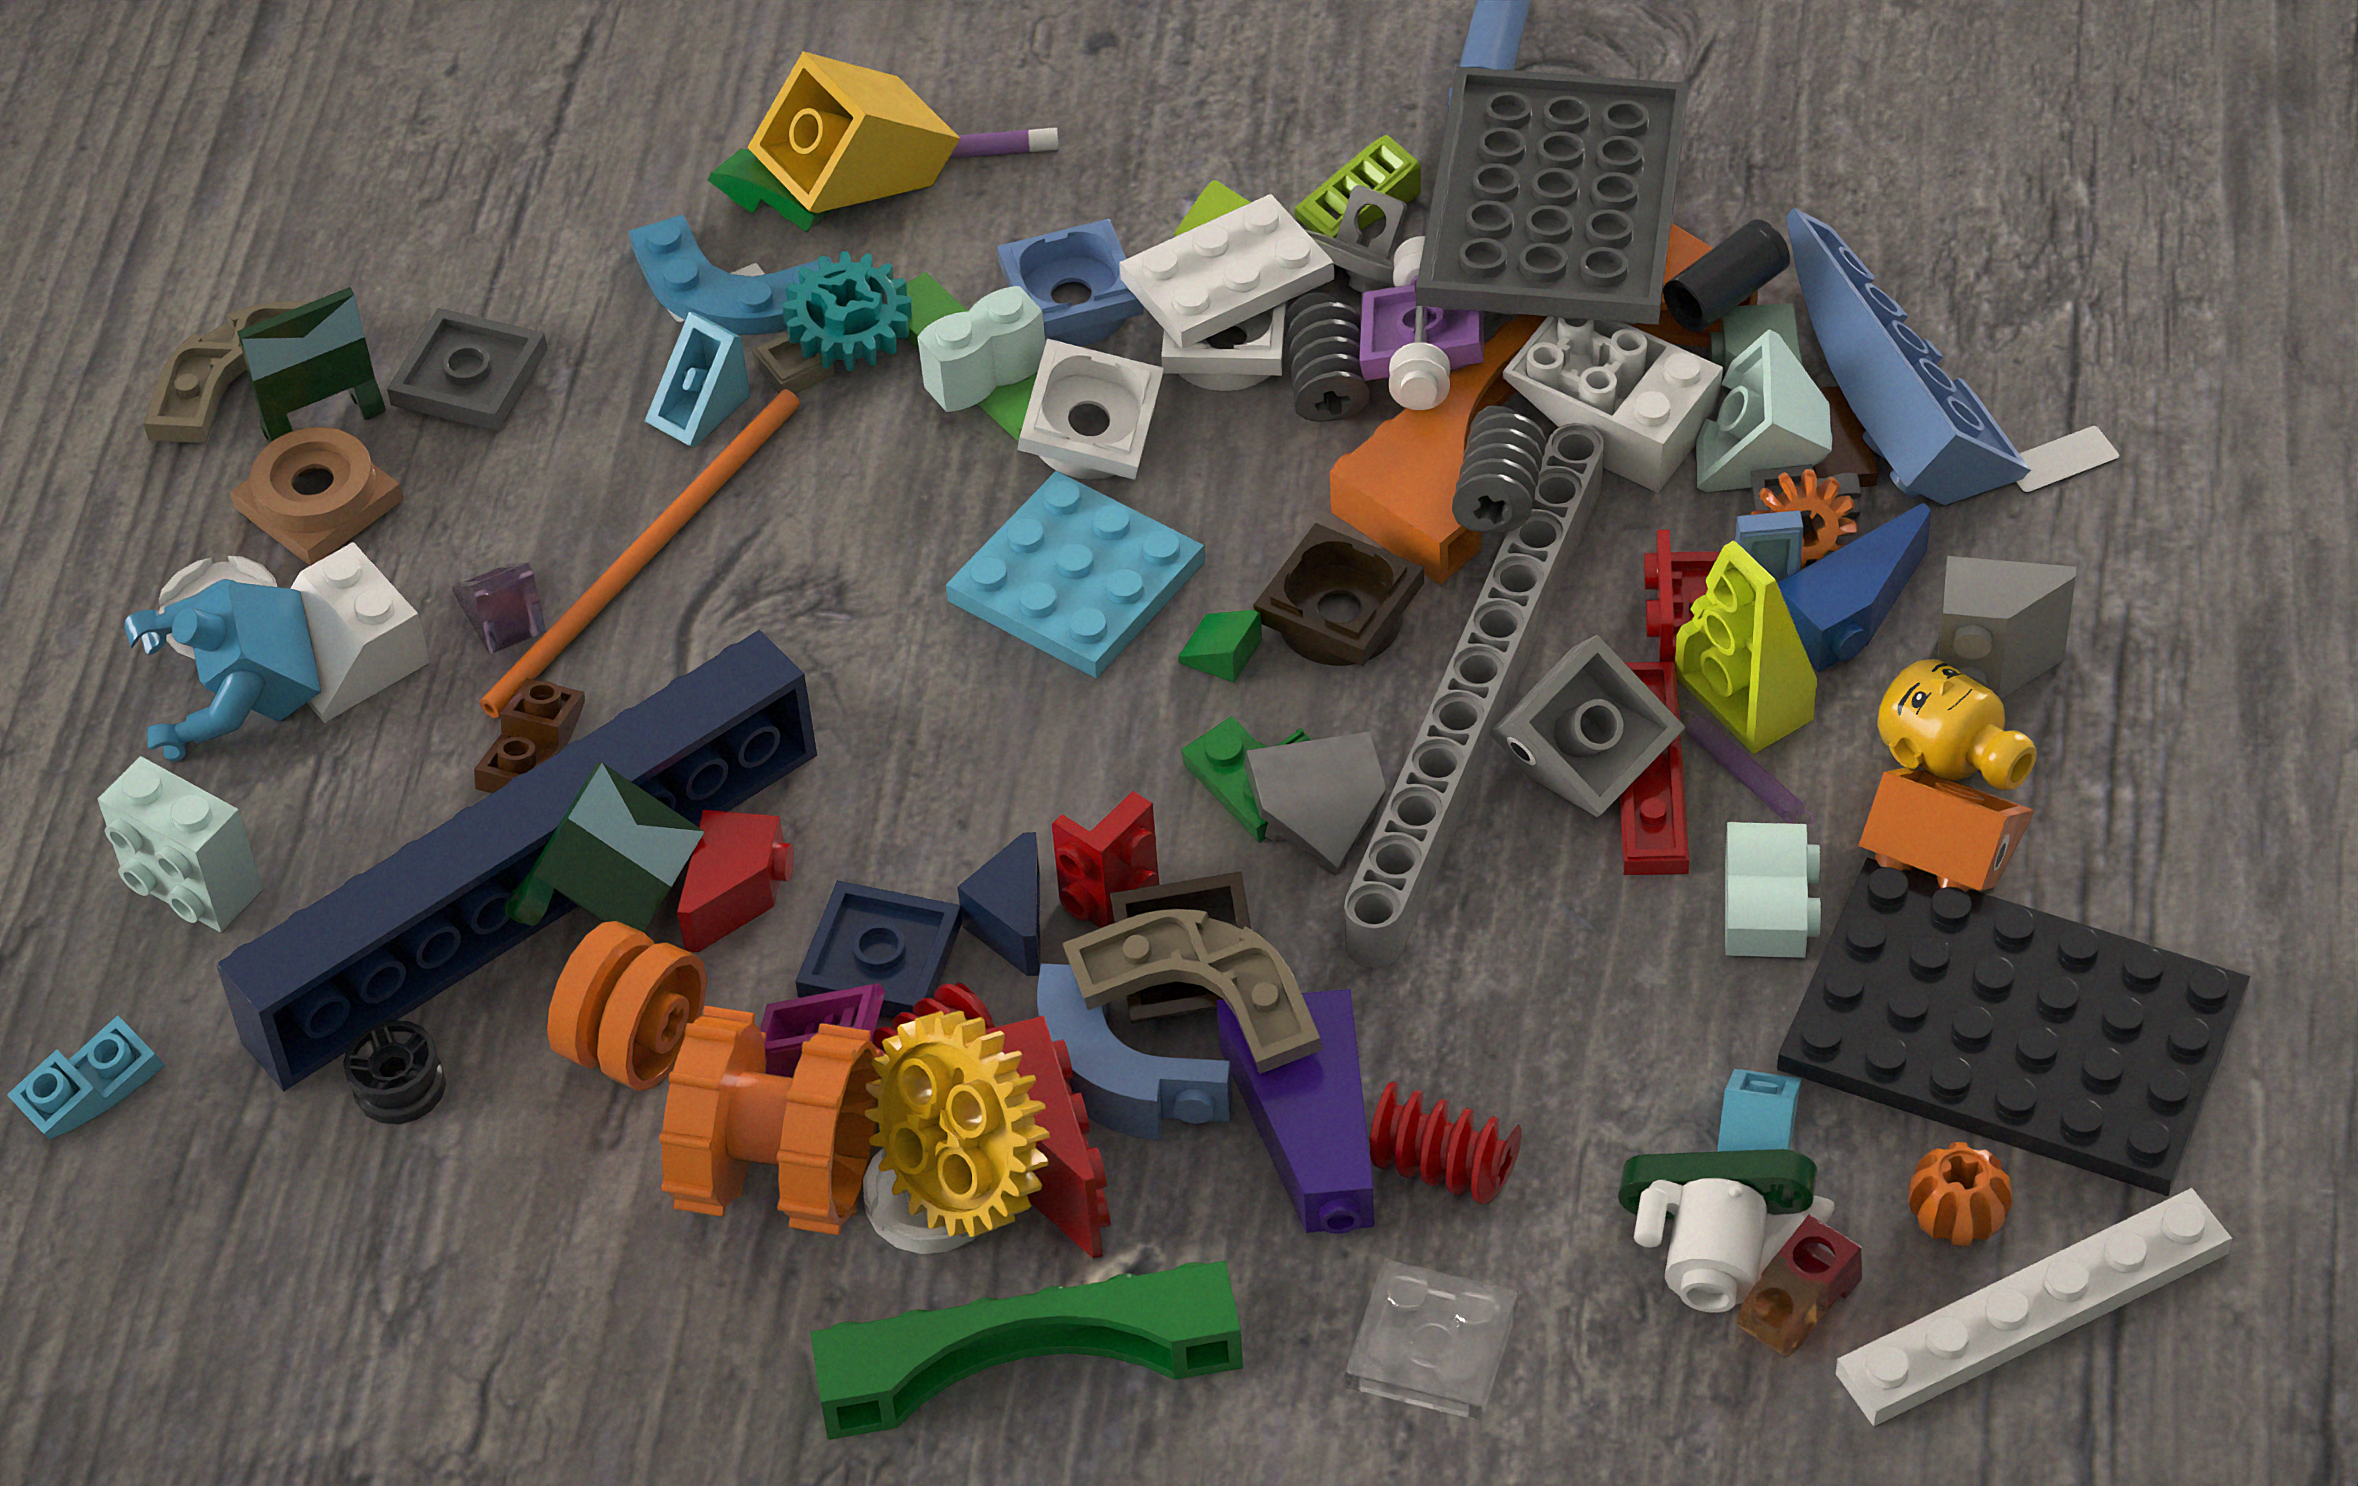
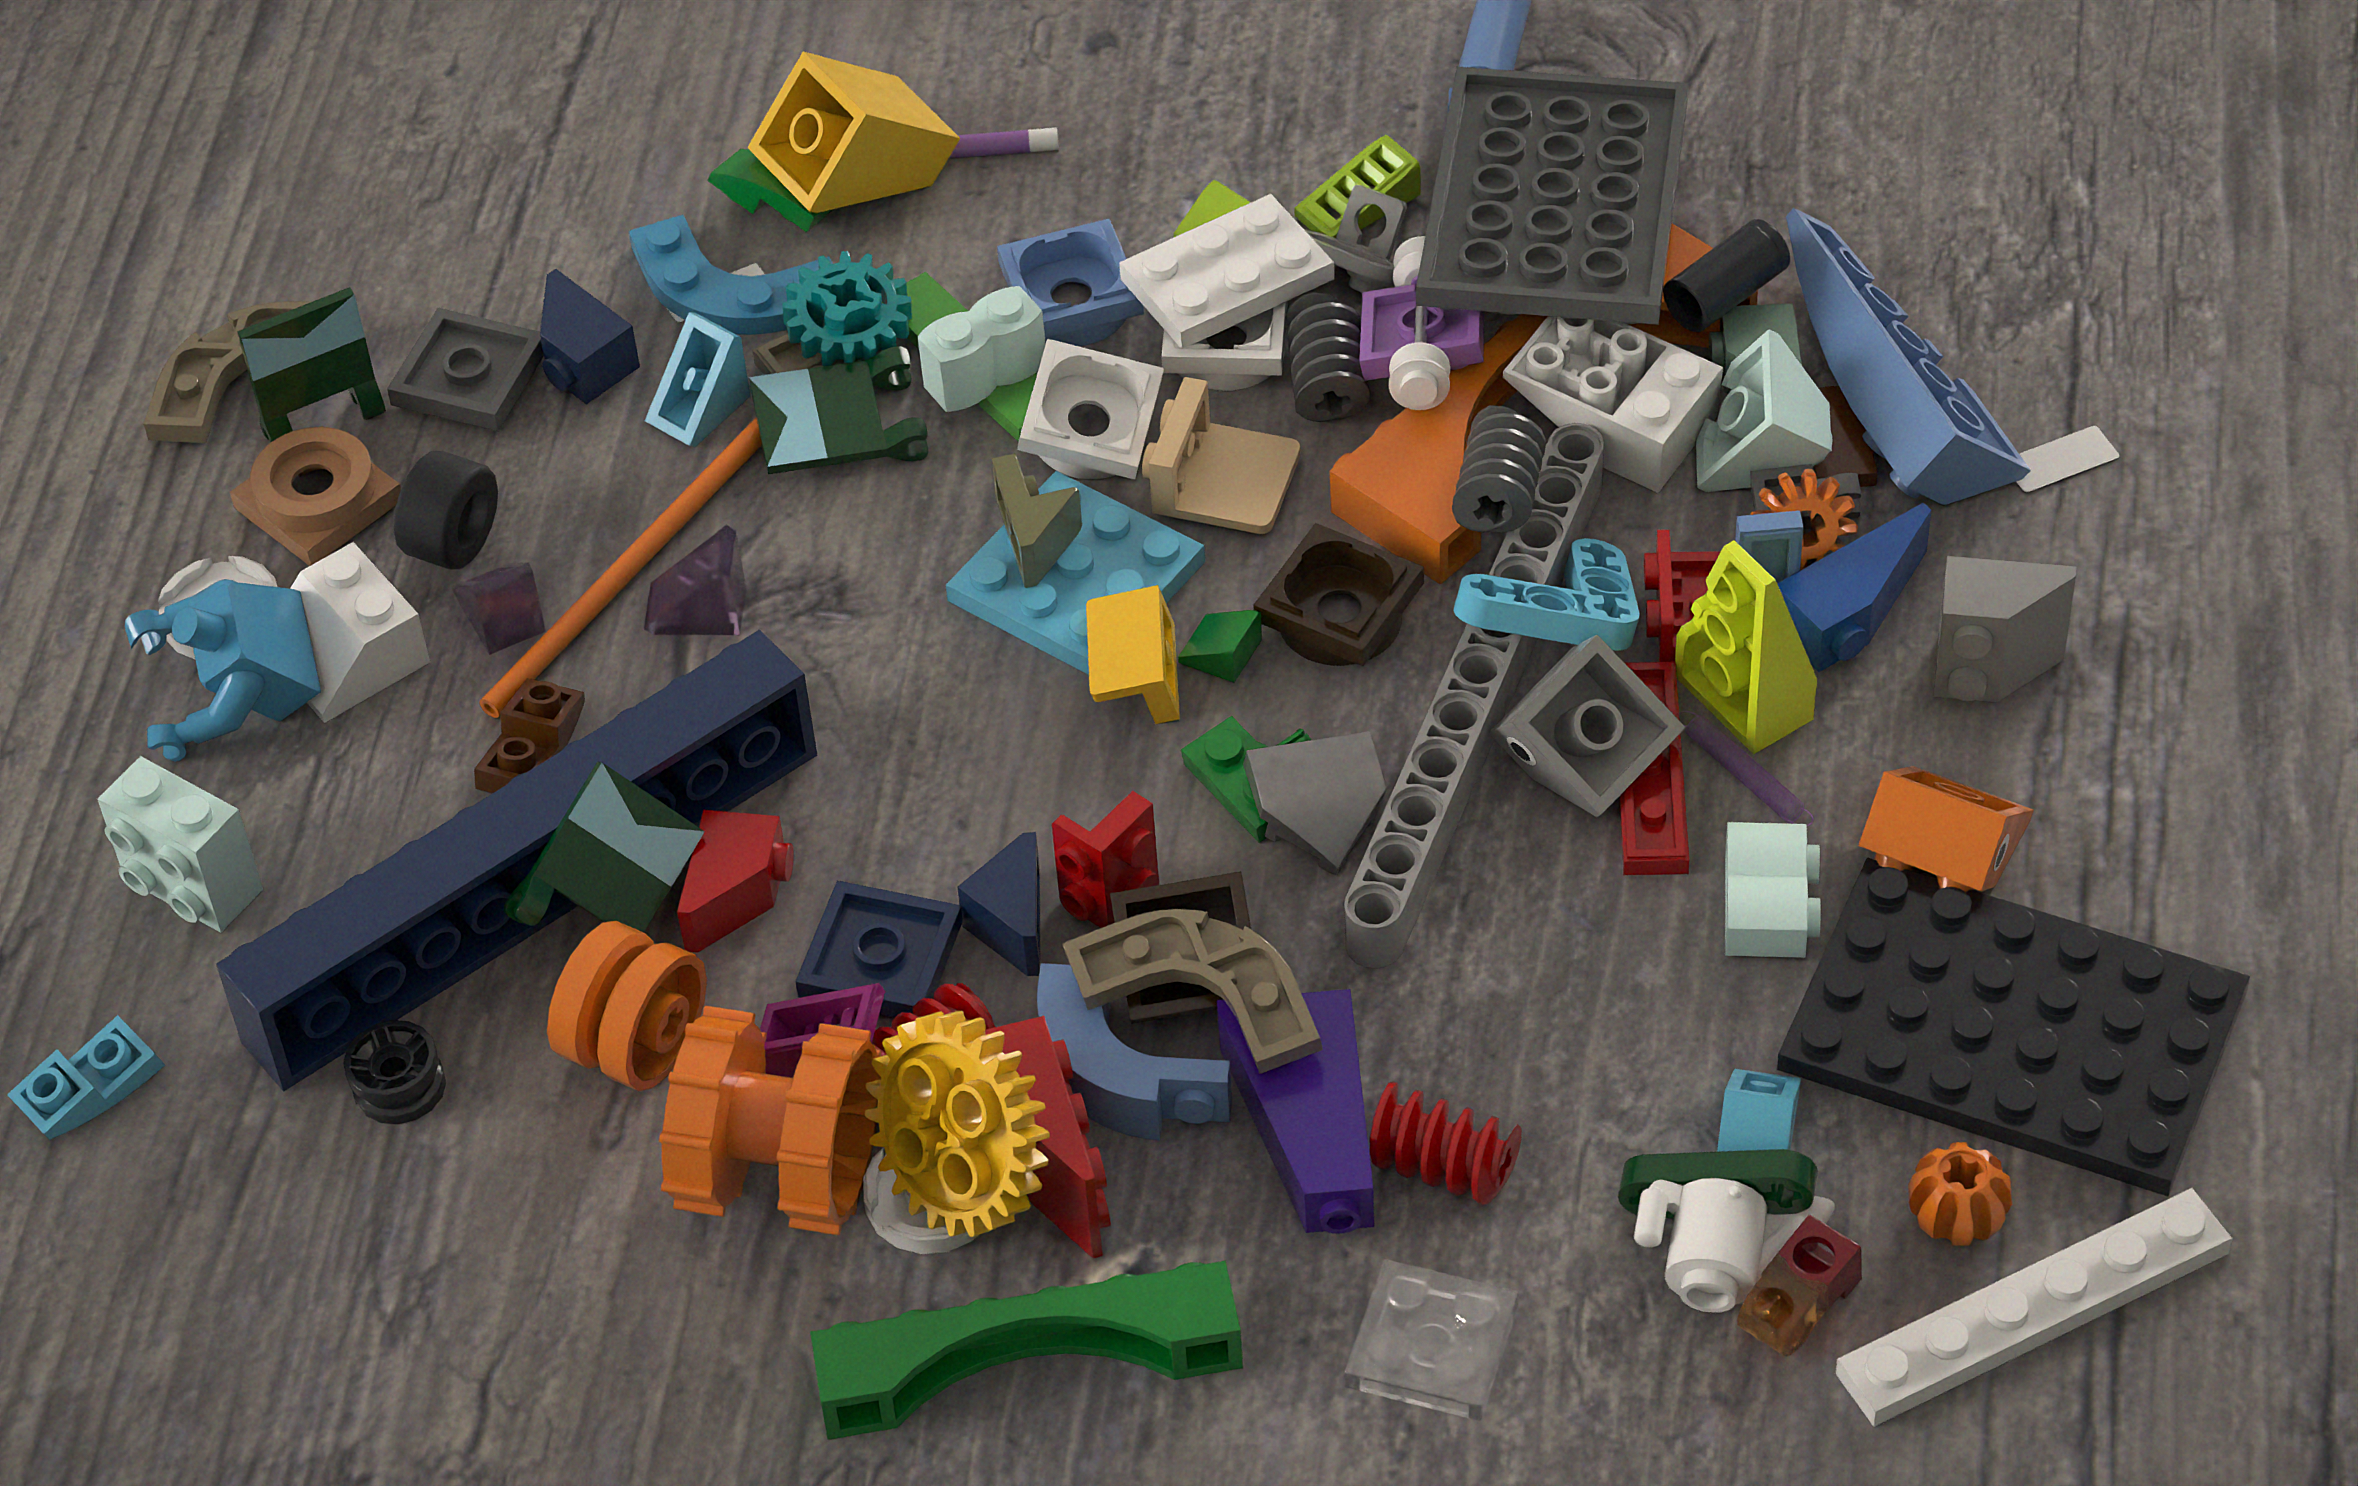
(445, 509): none -> black tyre
(583, 340): none -> dark blue slope
(700, 591): none -> clear purple slope
(833, 414): none -> dark green flag
(1035, 524): none -> olive slope
(1133, 650): none -> yellow panel
(1214, 469): none -> tan bracket
(1595, 603): none -> medium azure beam
(1952, 727): yellow piece -> none

